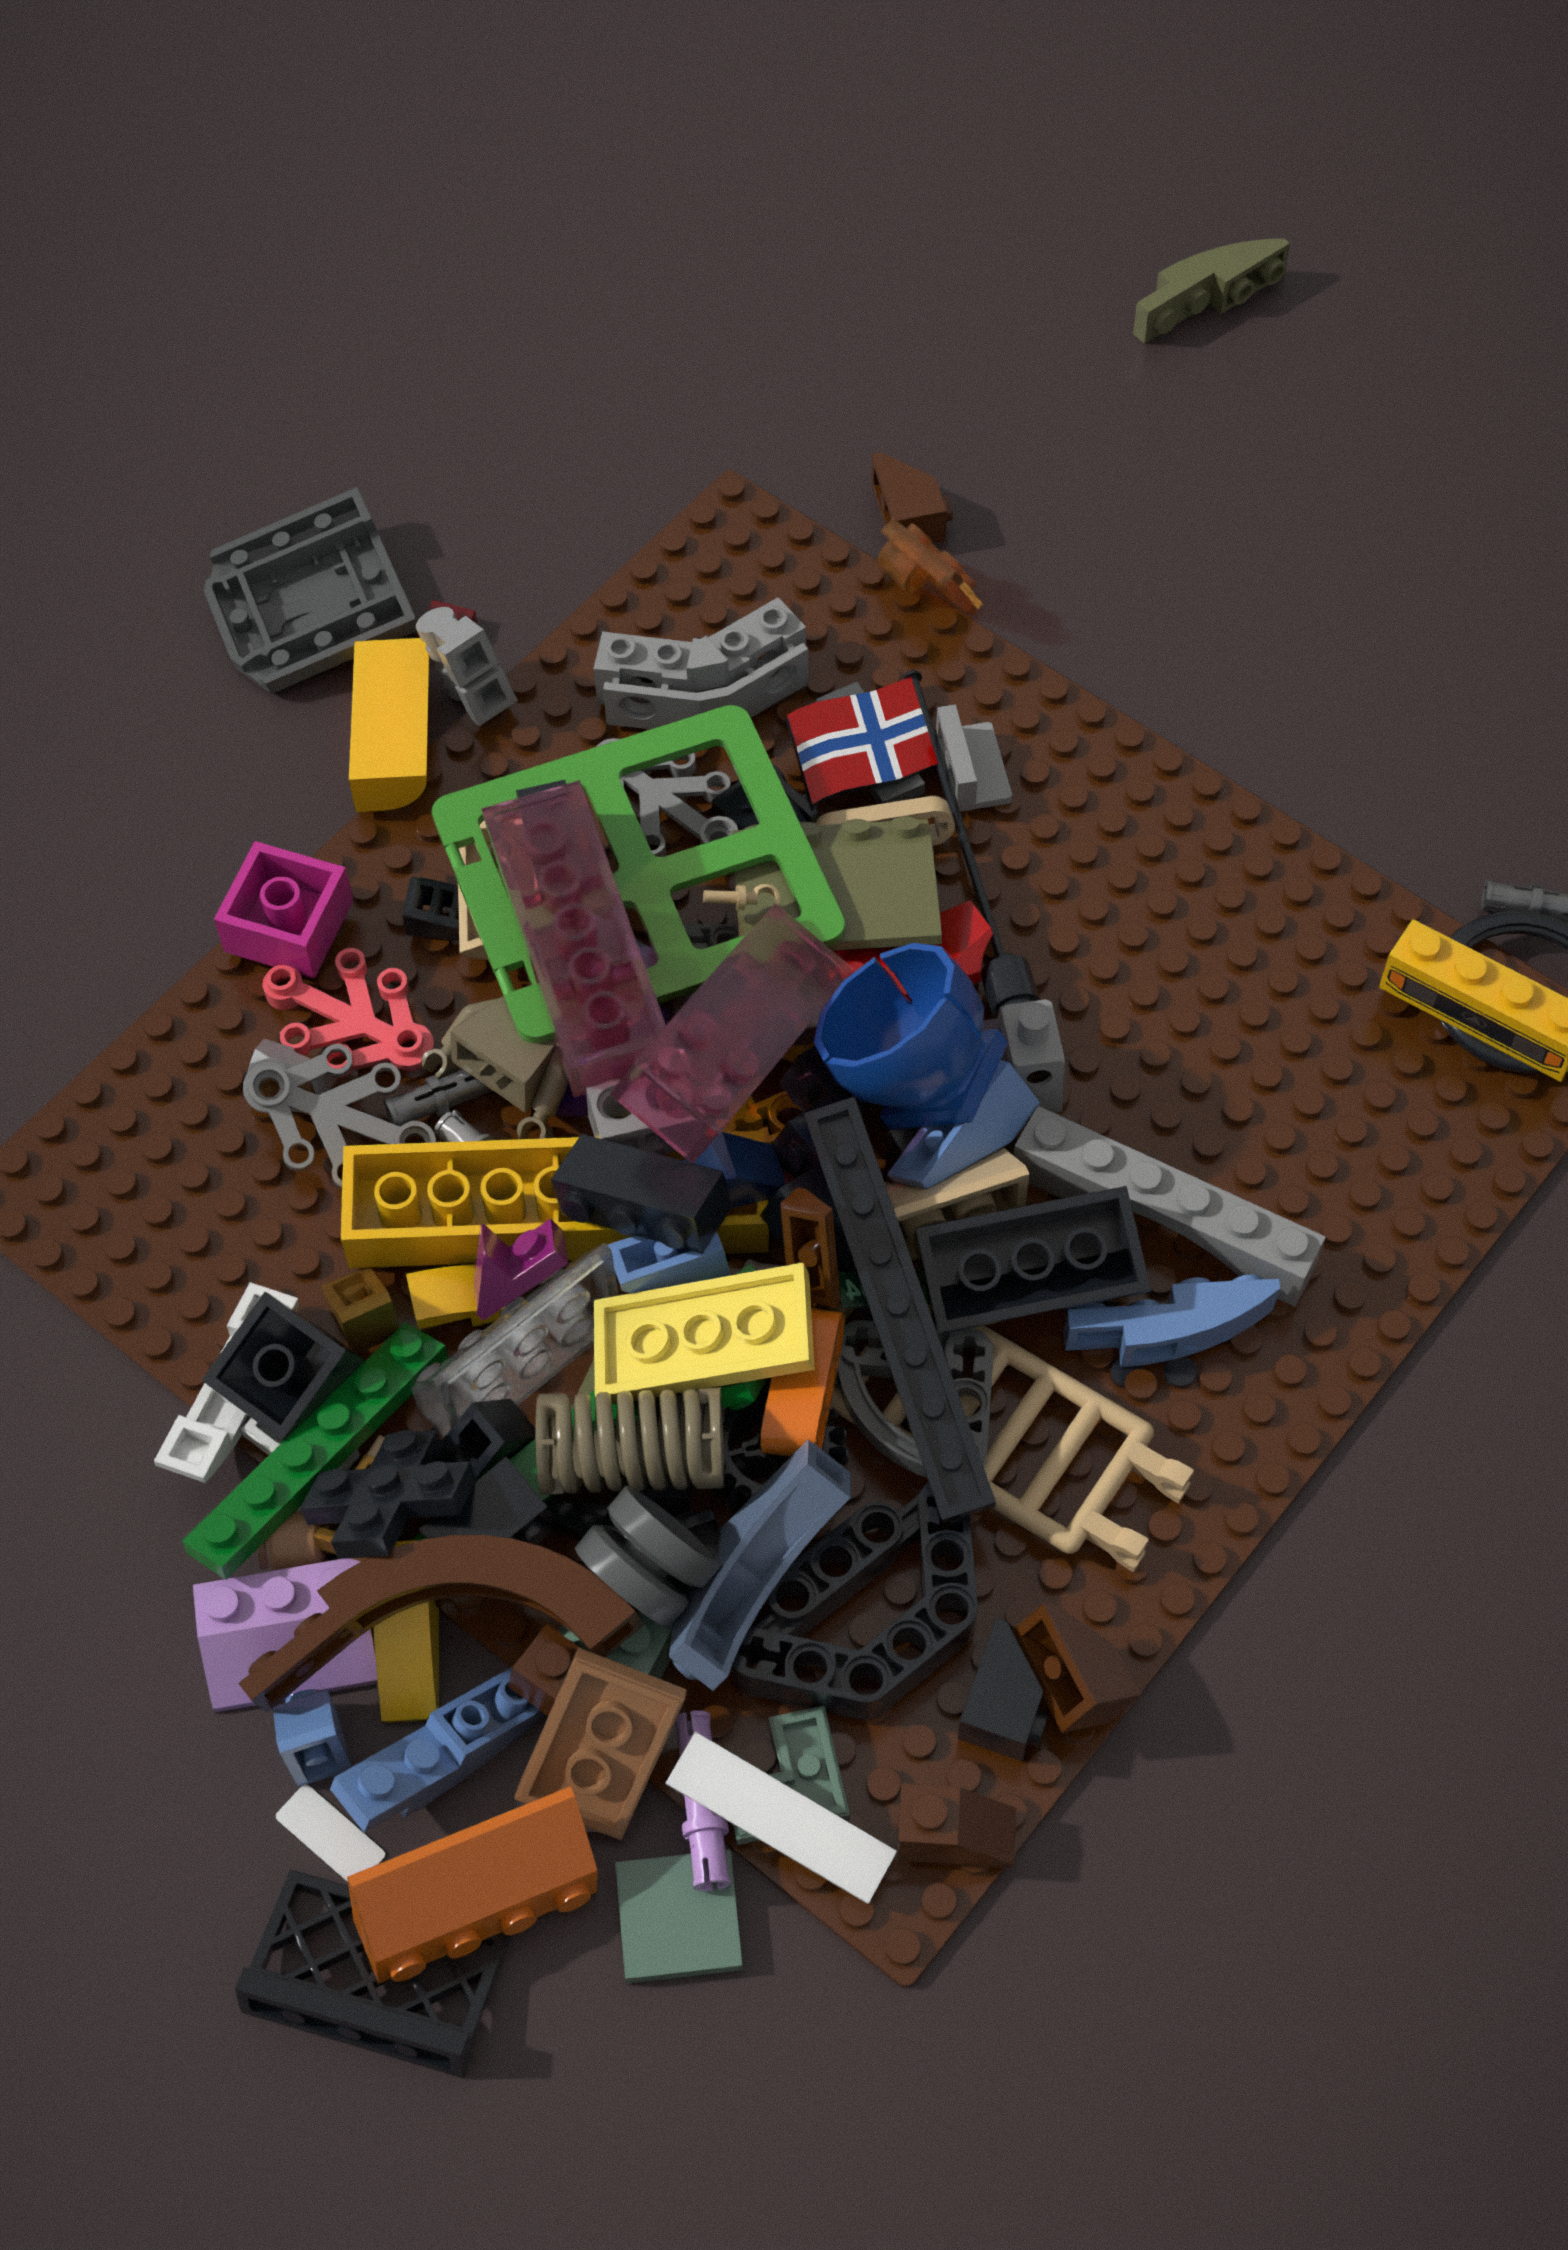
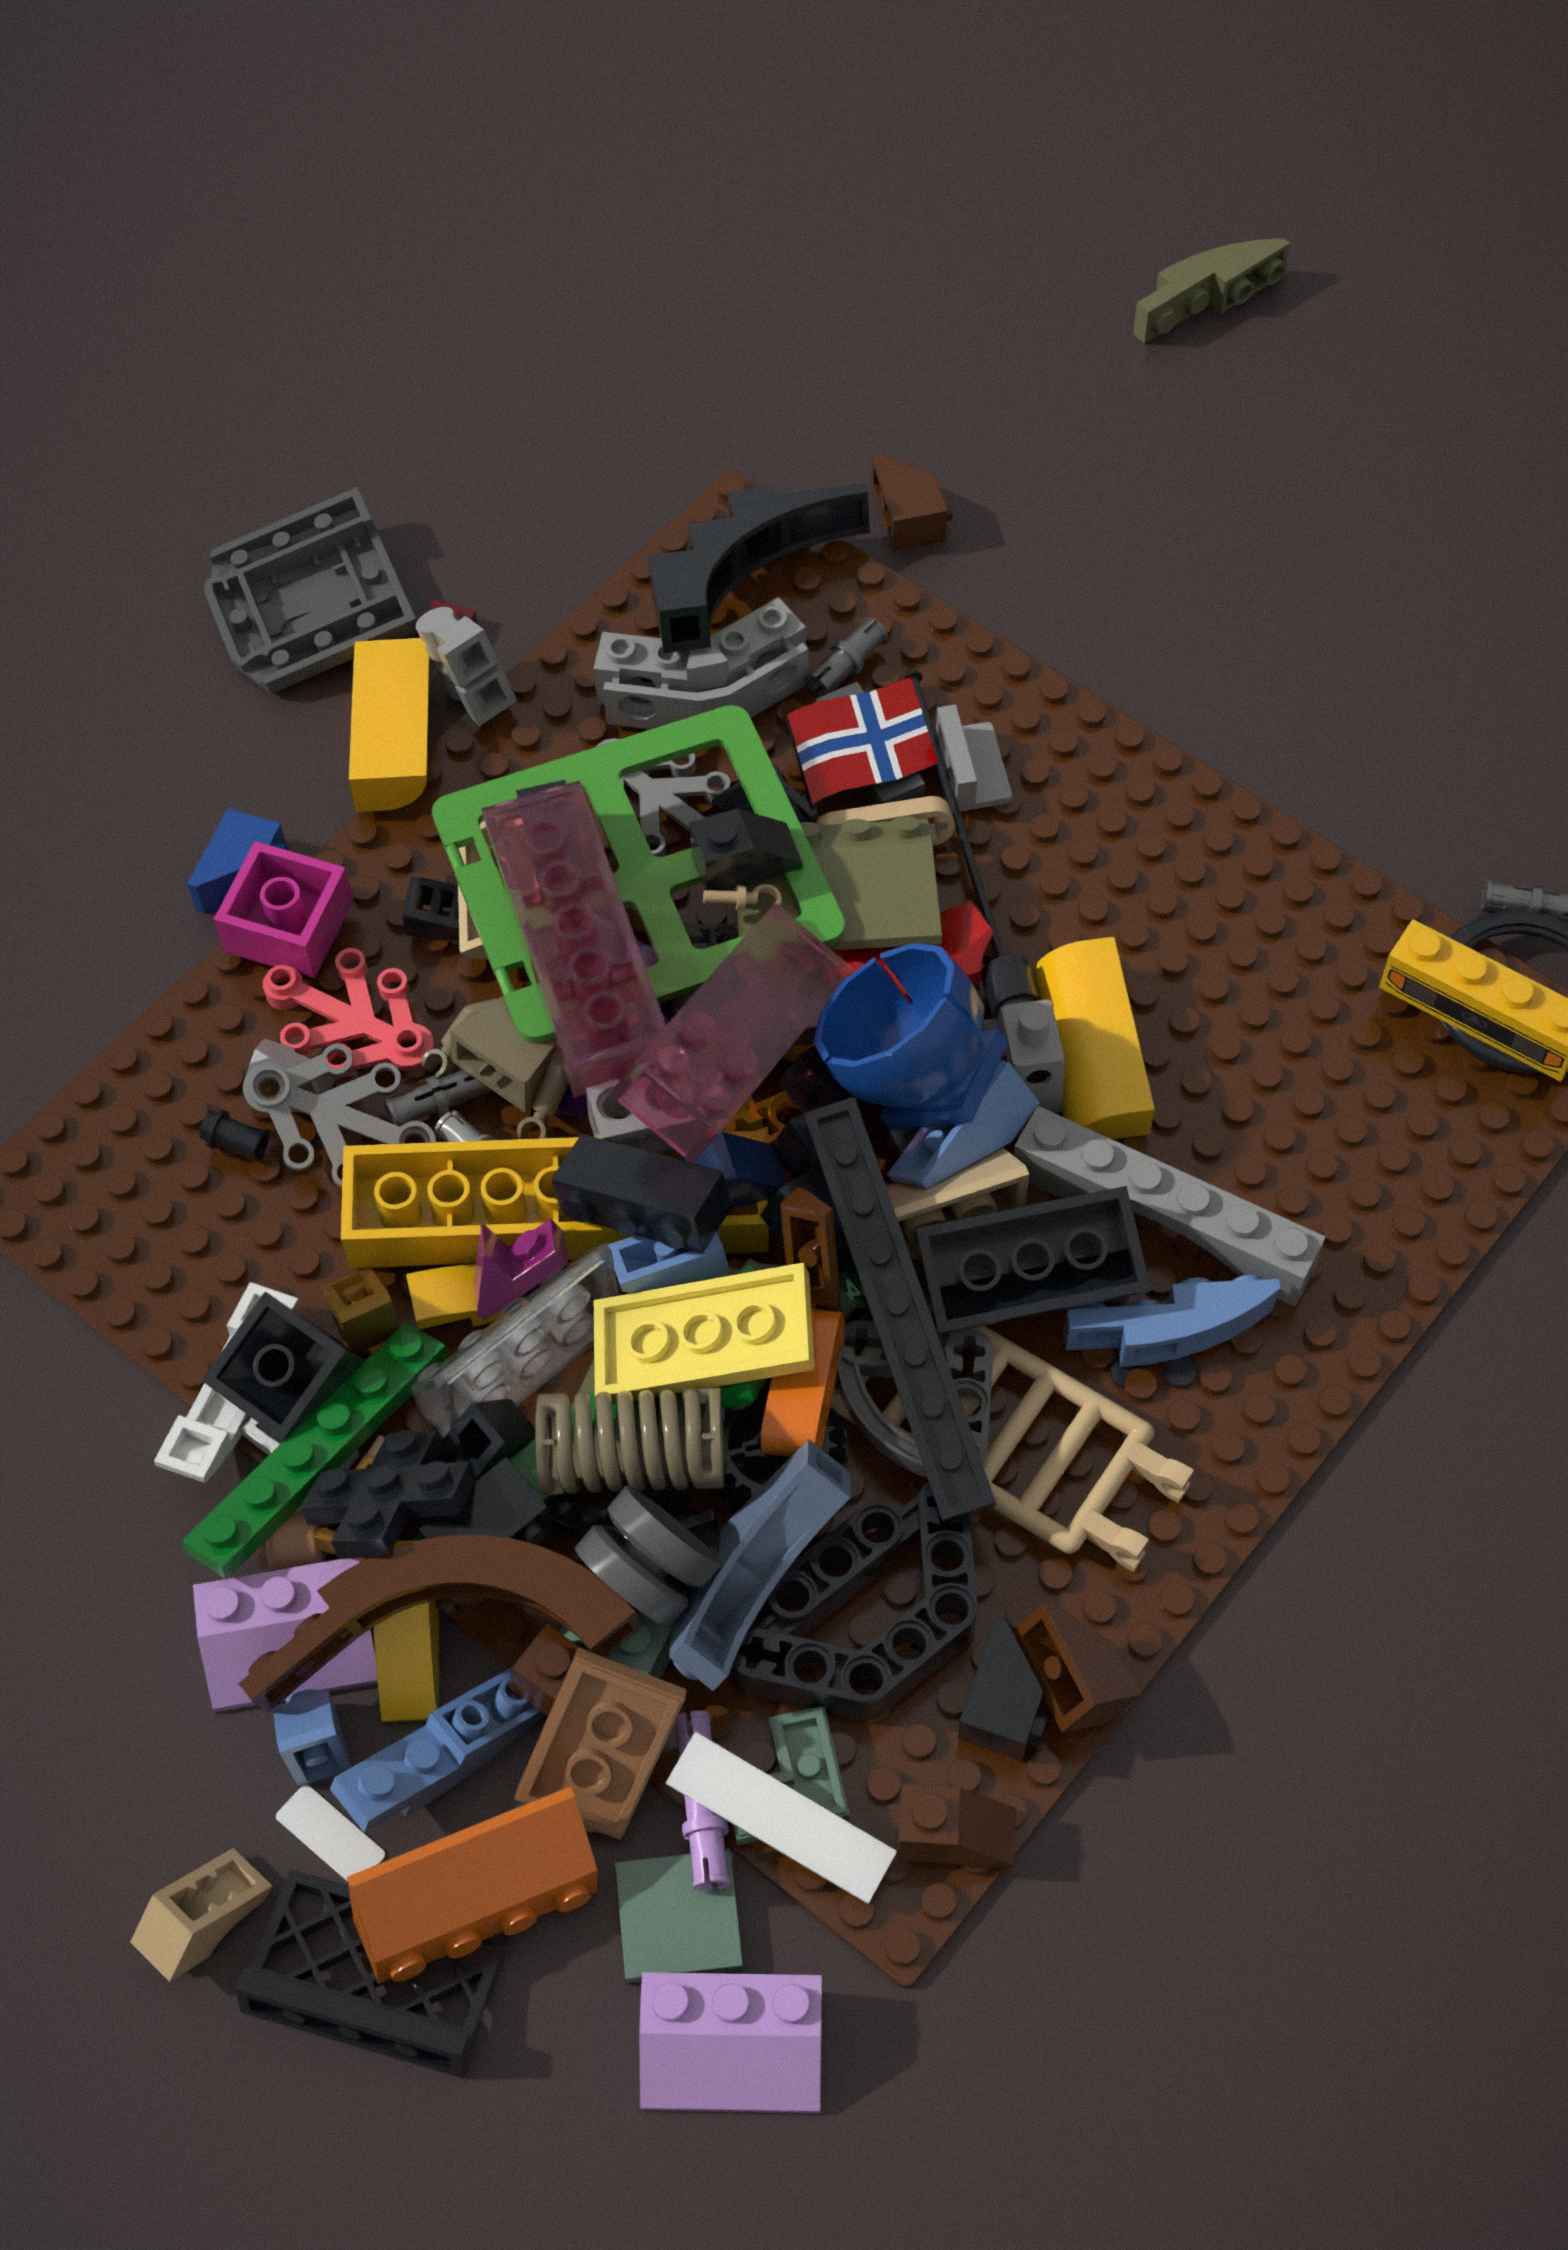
(197, 1912): none -> tan arch
(226, 855): none -> blue slope
(233, 1135): none -> black pin
(725, 551): none -> black arch
(730, 2042): none -> lavender slope
(741, 849): none -> black slope
(846, 657): none -> flat silver pin
(914, 560): clear orange plate -> none
(1099, 1040): none -> yellow brick

